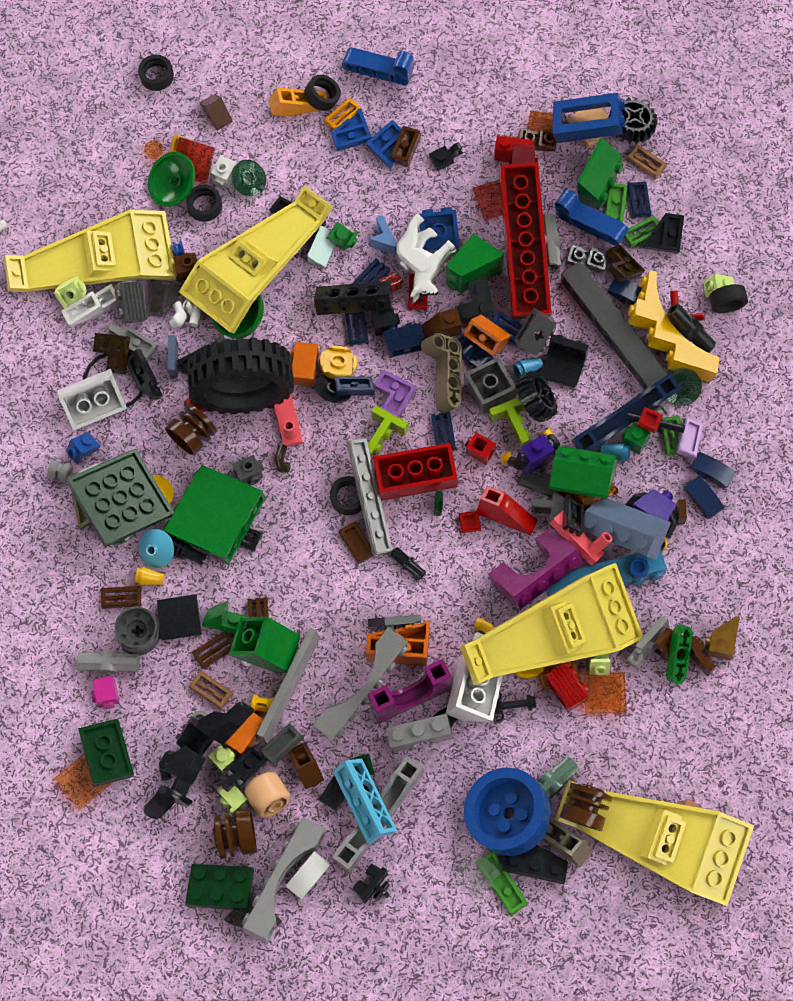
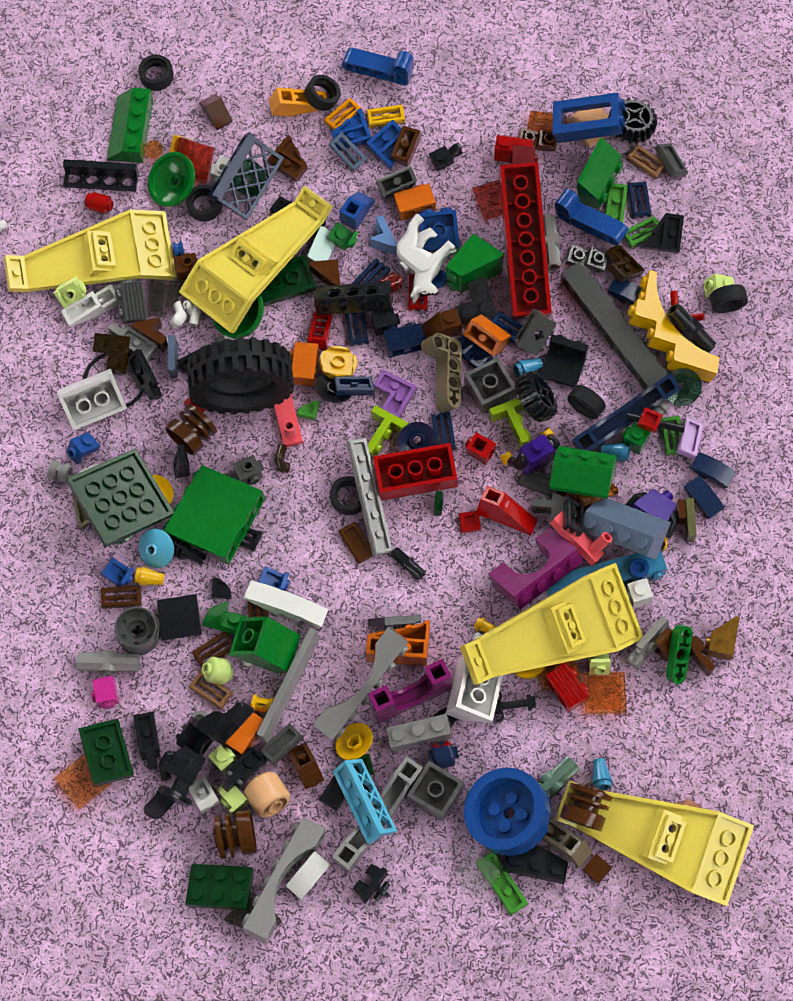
(99, 202): none -> red brick
(103, 170): none -> black fence
(117, 573): none -> blue bracket
(130, 126): none -> green slope
(147, 738): none -> black hinge
(149, 329): none -> reddish brown slope
(181, 463): none -> black slope
(203, 794): none -> white slope
(217, 670): none -> yellowish green head
(220, 590): none -> black tile
(232, 167): none -> dark blue fence
(274, 578): none -> blue bracket
(285, 603): none -> white slope
(290, 282): none -> dark green plate
(292, 164): none -> reddish brown wing
(309, 410): none -> bright green tile
(321, 340): none -> red slope
(326, 271): none -> reddish brown slope
(352, 146): none -> sand blue tile
(354, 741): none -> yellow dish
(355, 209): none -> blue slope
(384, 119): none -> yellow tile
(396, 181): none -> dark grey brick
(413, 201): none -> orange brick
(420, 429): none -> dark blue dish
(435, 791): none -> flat silver brick
(440, 280): none -> blue tile
(443, 754): none -> dark blue head
(586, 401): none -> black tyre
(597, 869): none -> reddish brown tile
(601, 776): none -> dark azure cone
(639, 593): none -> white brick
(671, 160): none -> dark grey tile
(690, 521): none -> olive tile

